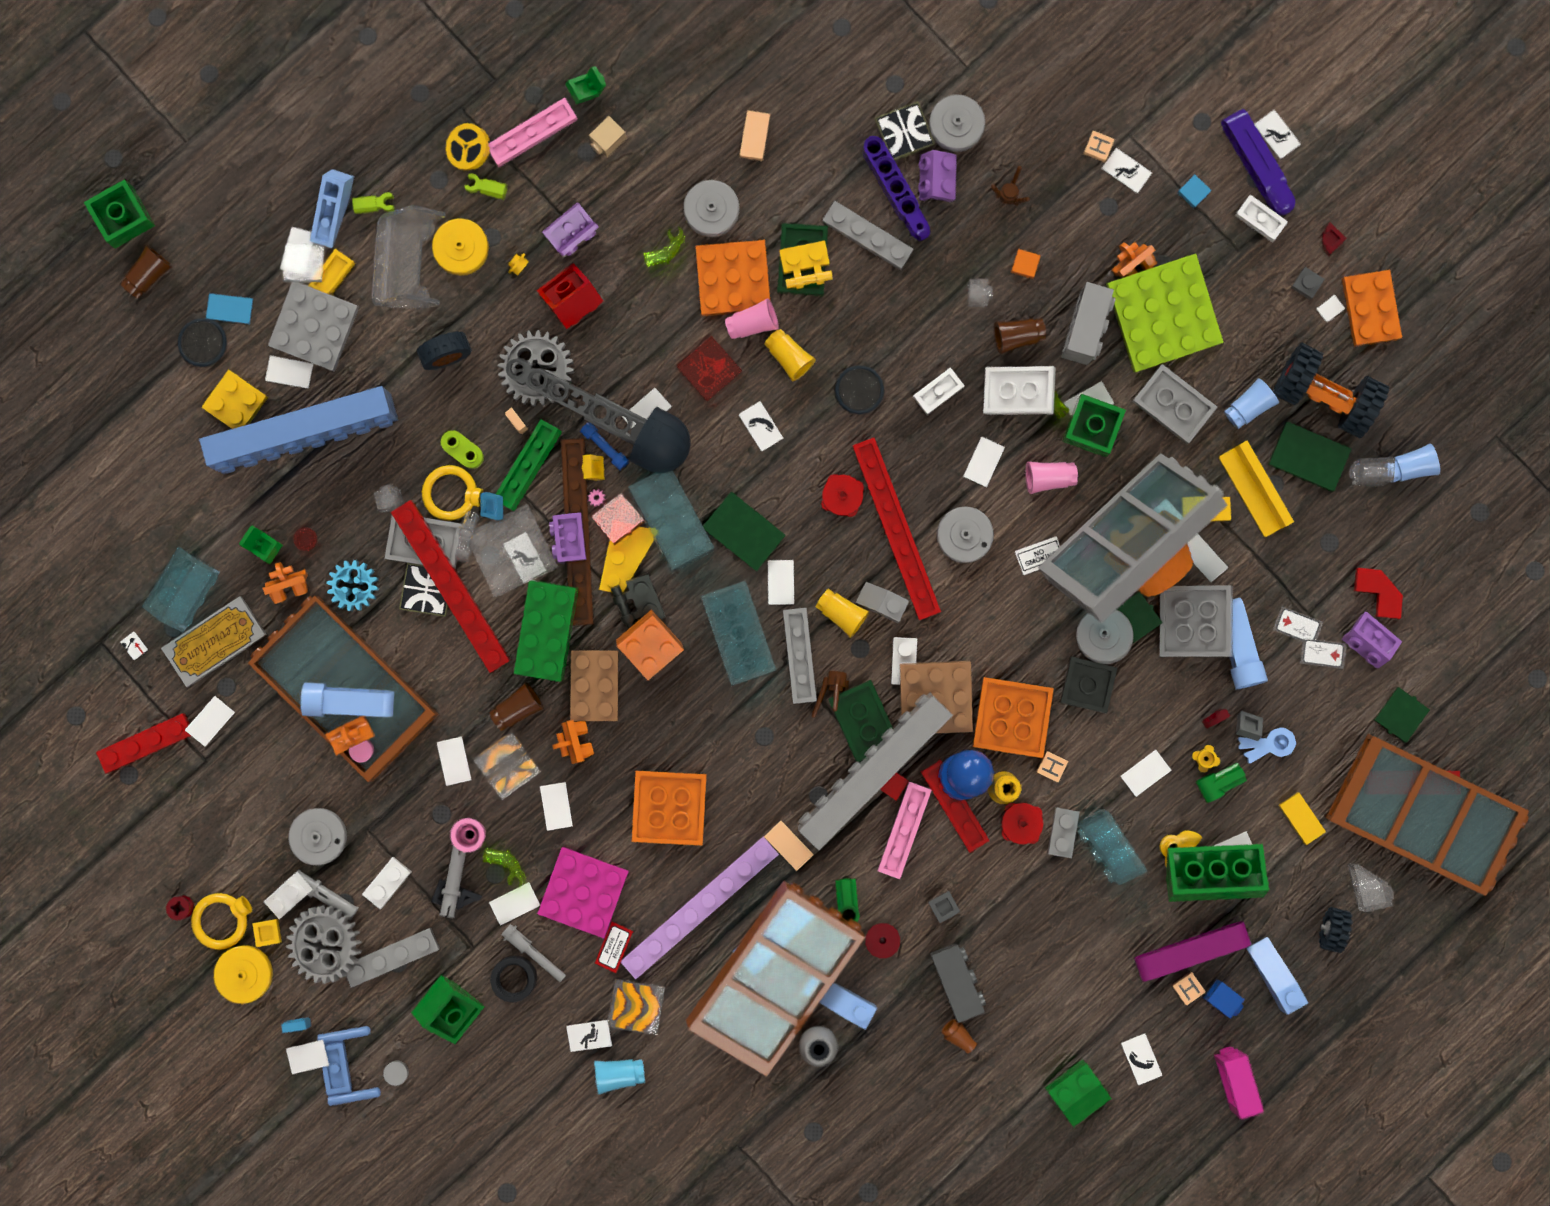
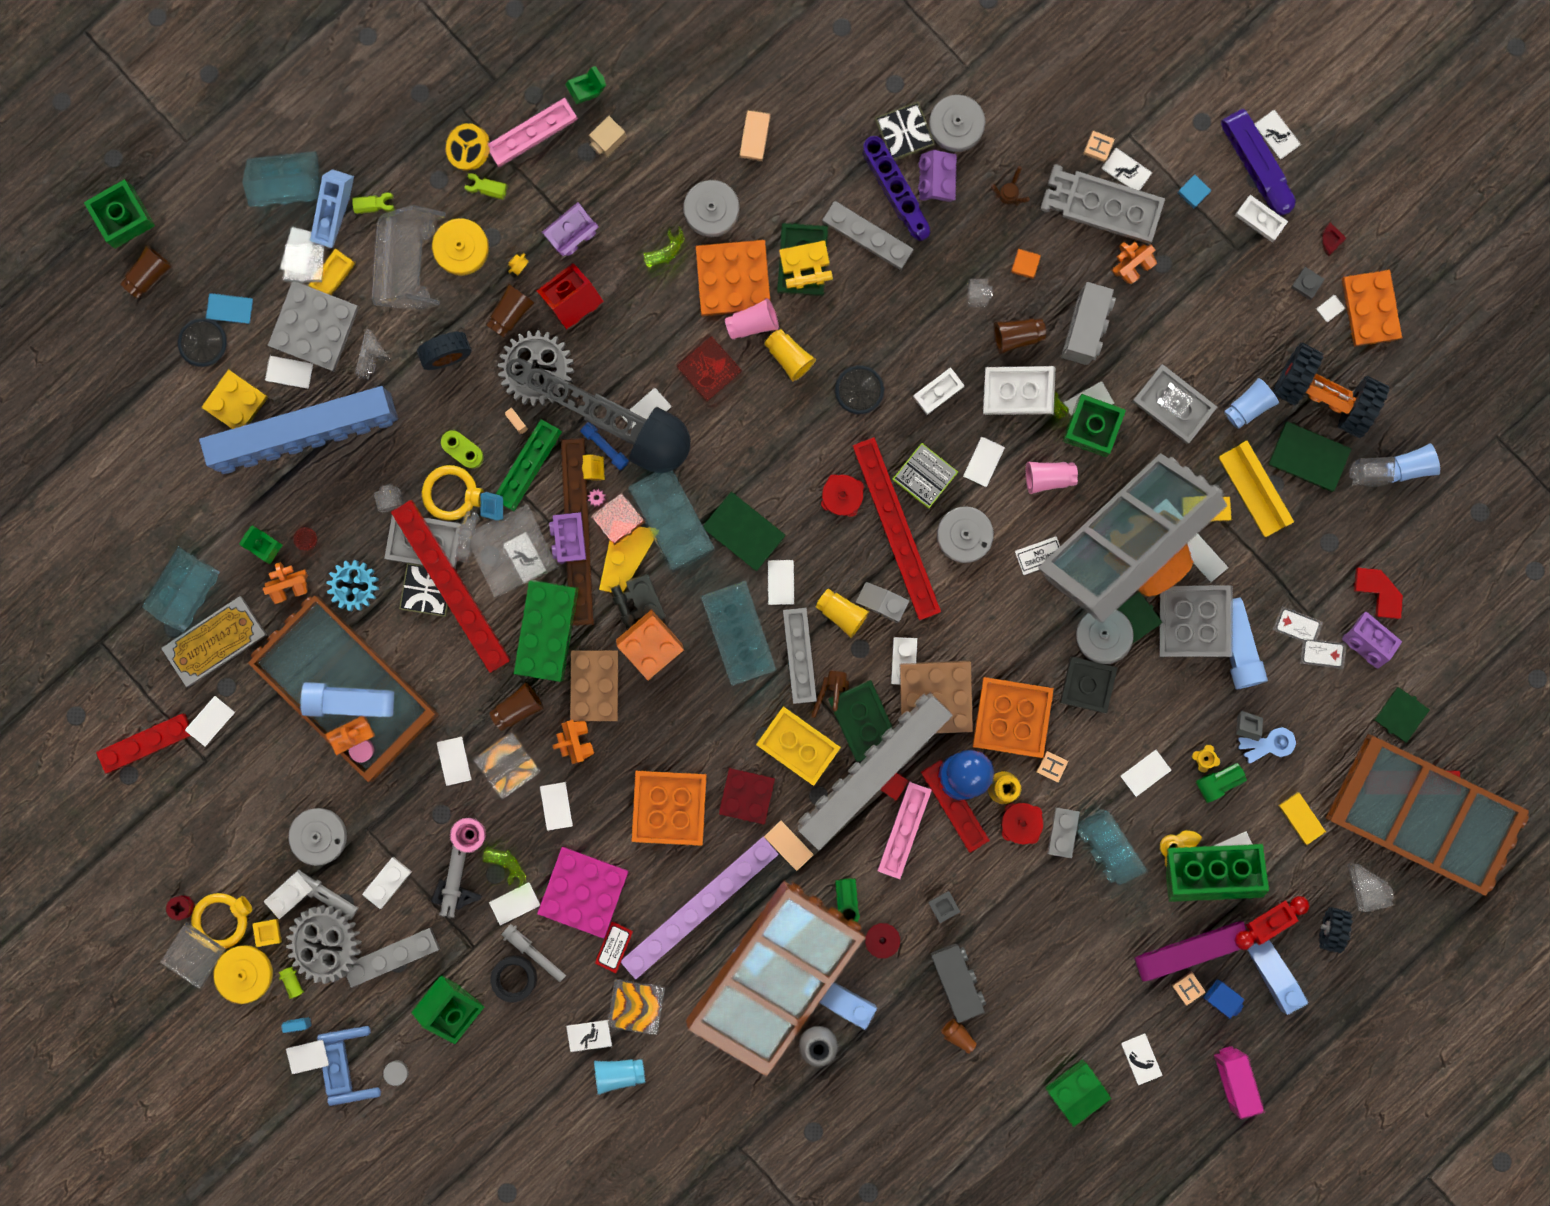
(134, 645): white sticker -> none
(193, 955): none -> clear tile
(282, 179): none -> clear light blue slope
(291, 982): none -> lime pin
(370, 349): none -> clear slope
(509, 311): none -> reddish brown plant
(746, 796): none -> dark red plate
(760, 426): white sticker -> none
(798, 746): none -> yellow plate
(925, 475): none -> light grey tile
(1103, 204): none -> light grey hinge
(1165, 313): lime plate -> none
(1181, 403): none -> clear plate
(1215, 718): dark red tile -> none
(1272, 922): none -> red plate

